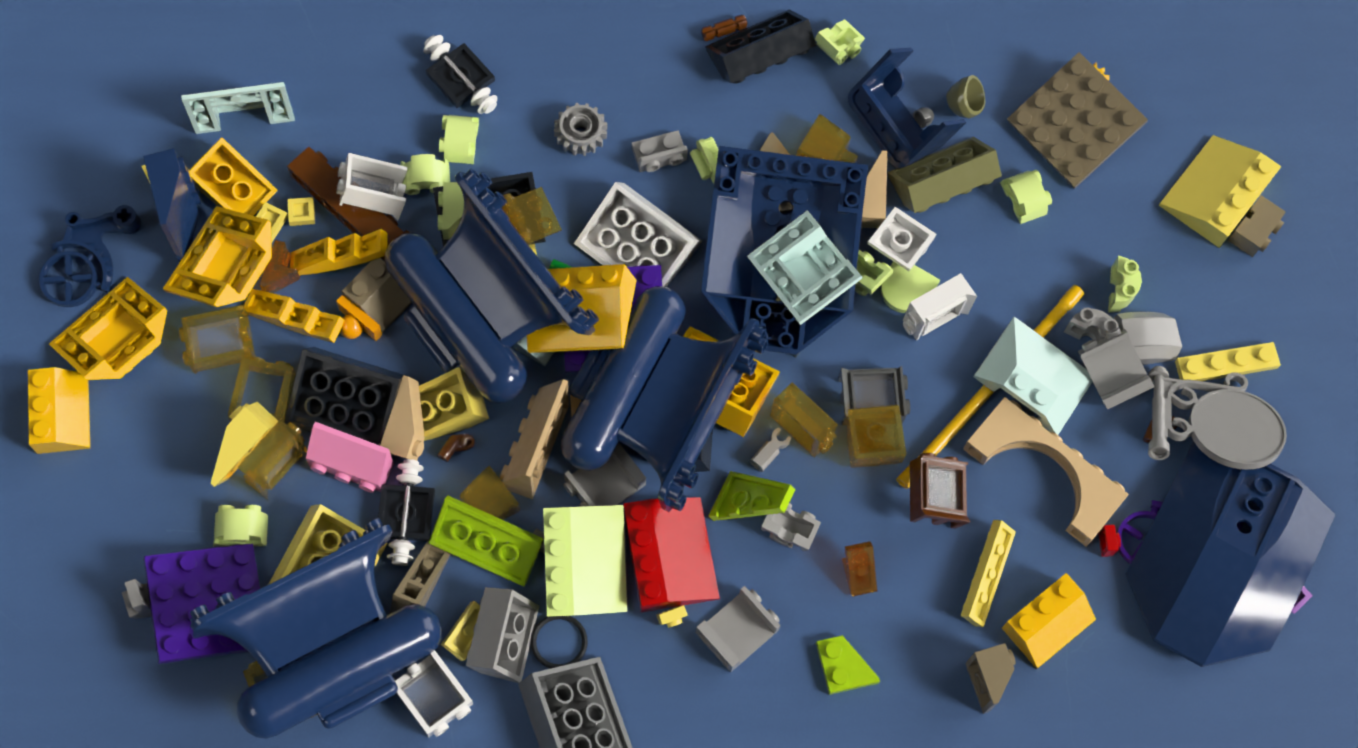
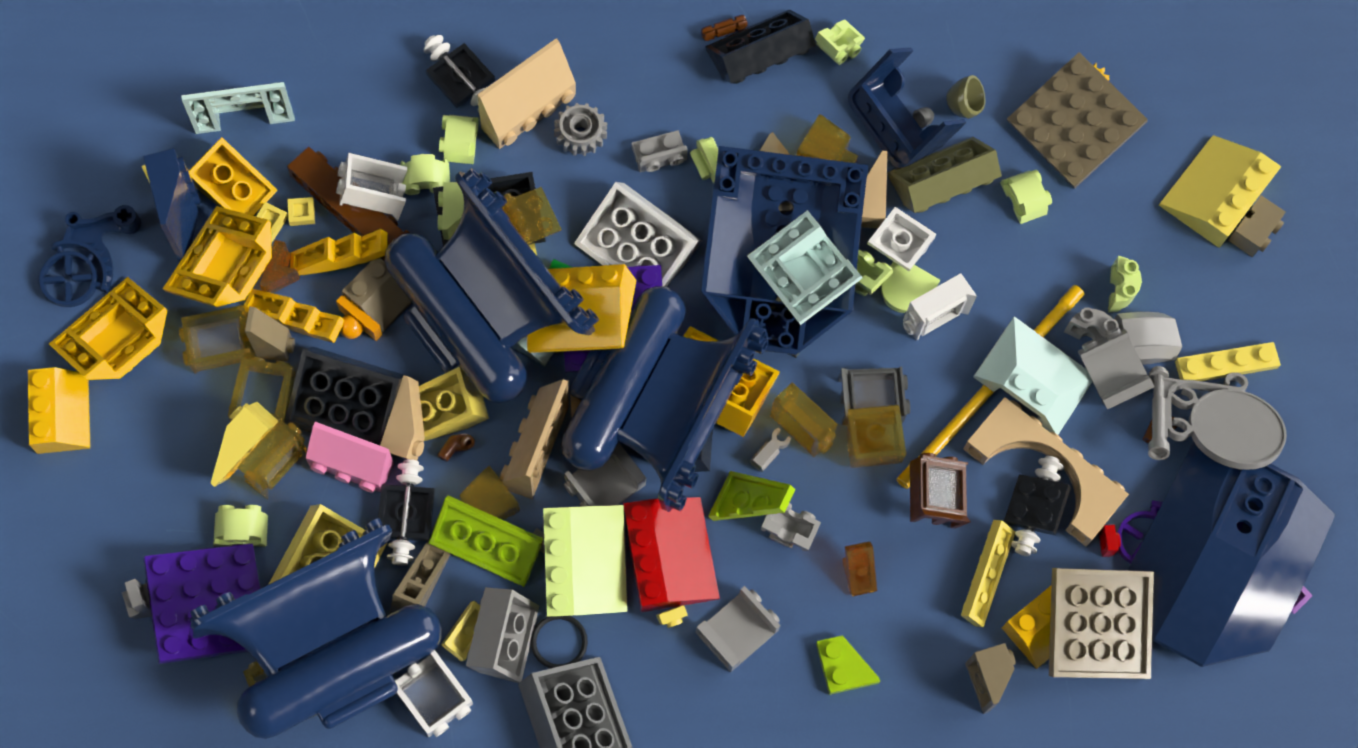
(268, 337): none -> dark tan slope
(526, 95): none -> tan slope
(1037, 505): none -> black plate
(1101, 623): none -> plate

